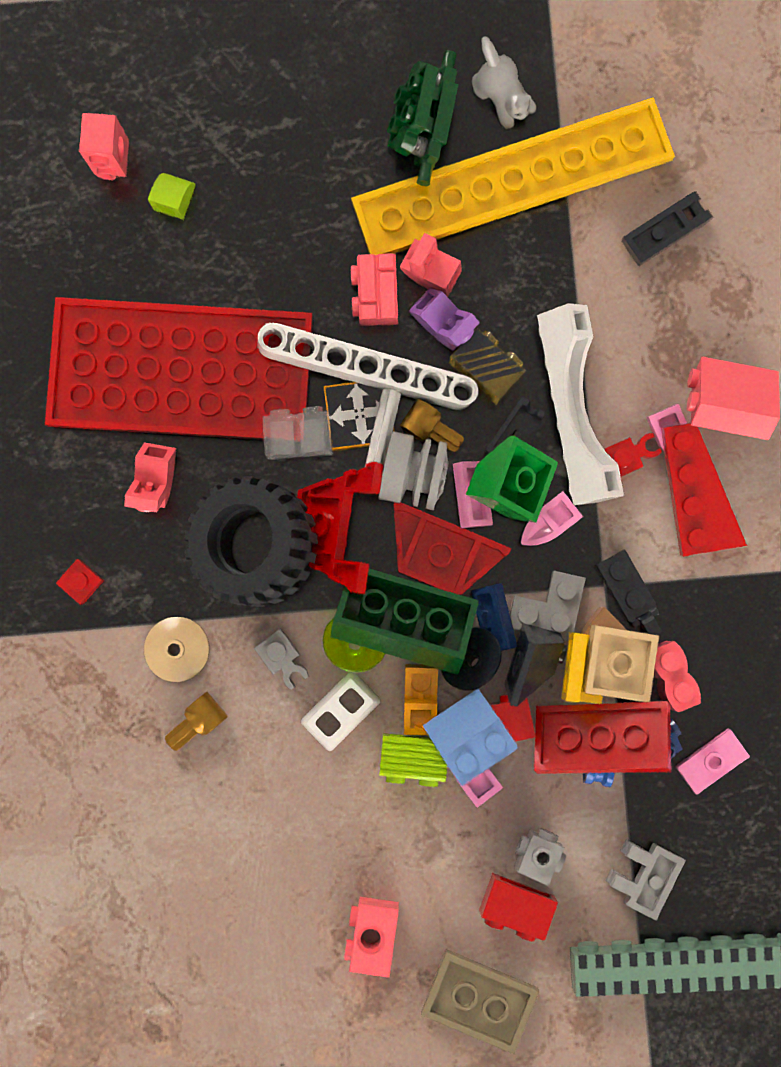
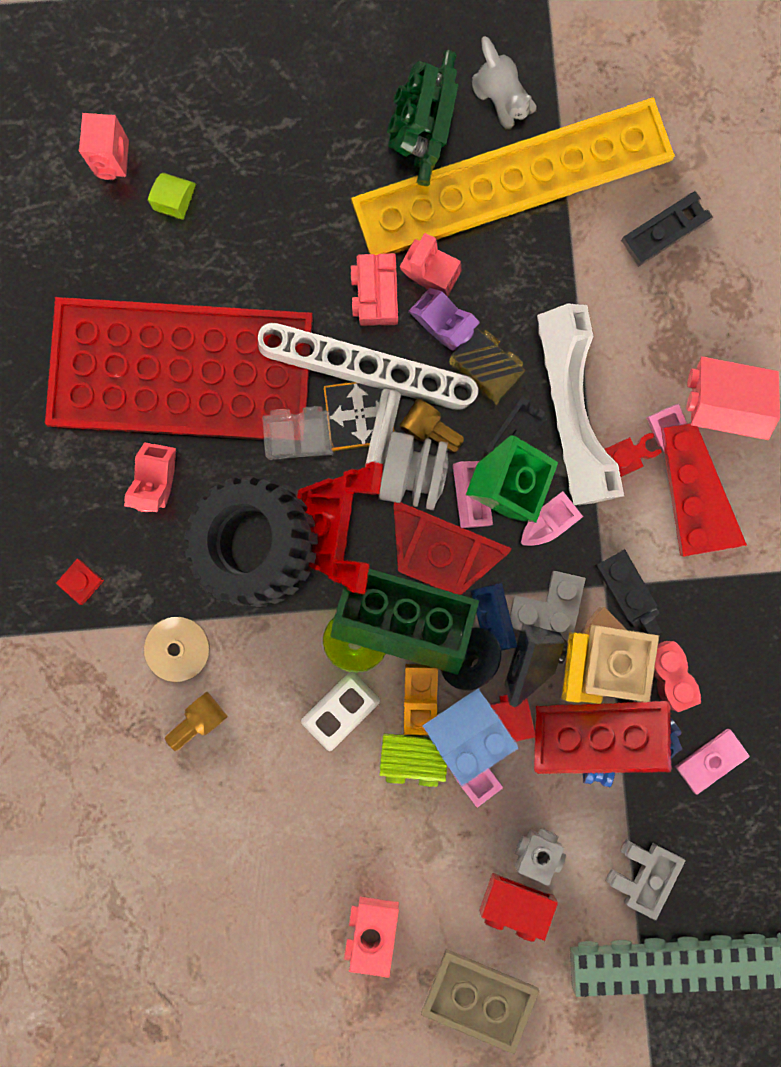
(279, 654): light grey plate -> none

